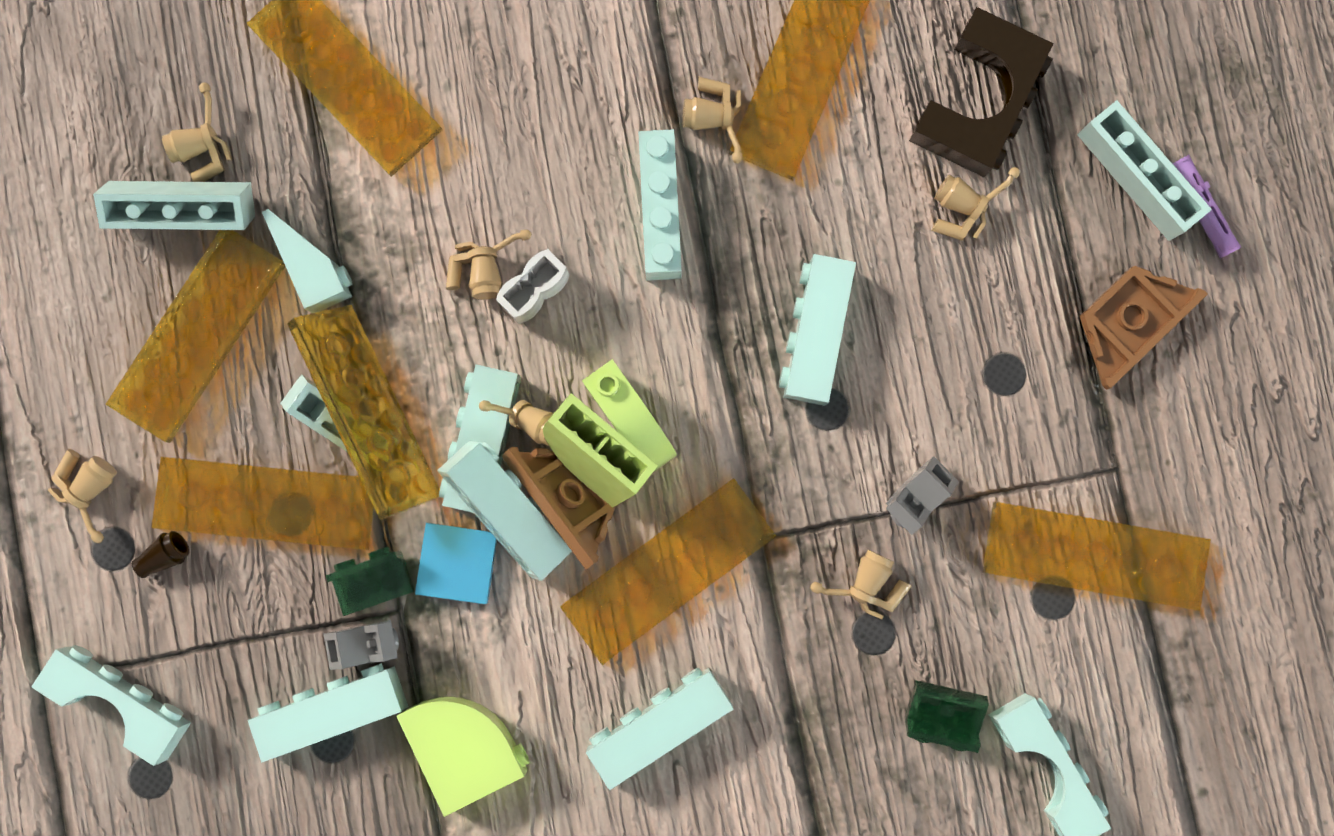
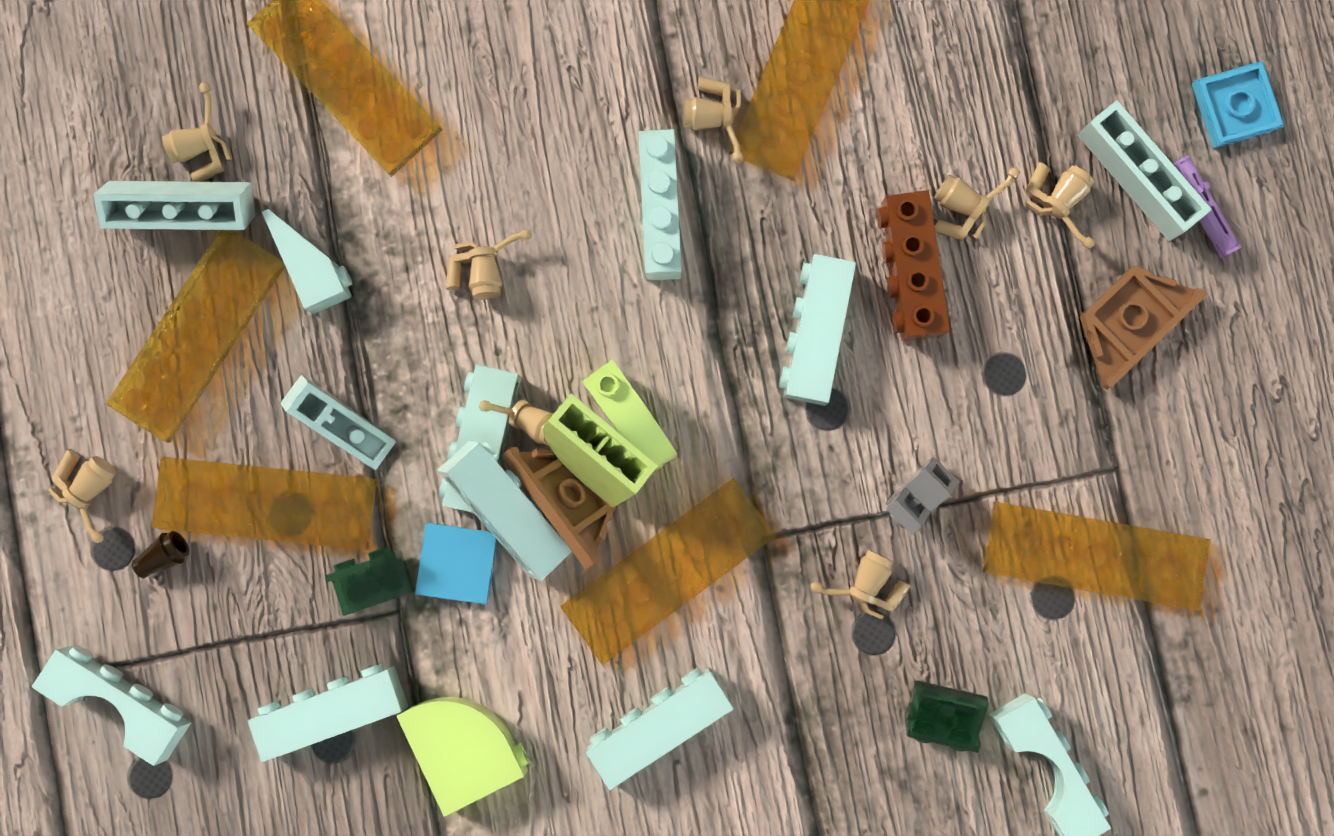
(361, 645): light grey brick -> none
(364, 410): clear yellow plate -> none
(540, 280): white brick -> none
(913, 265): none -> dark orange brick
(1018, 61): dark brown arch -> none
(1069, 190): none -> tan piece
(1237, 104): none -> medium azure tile

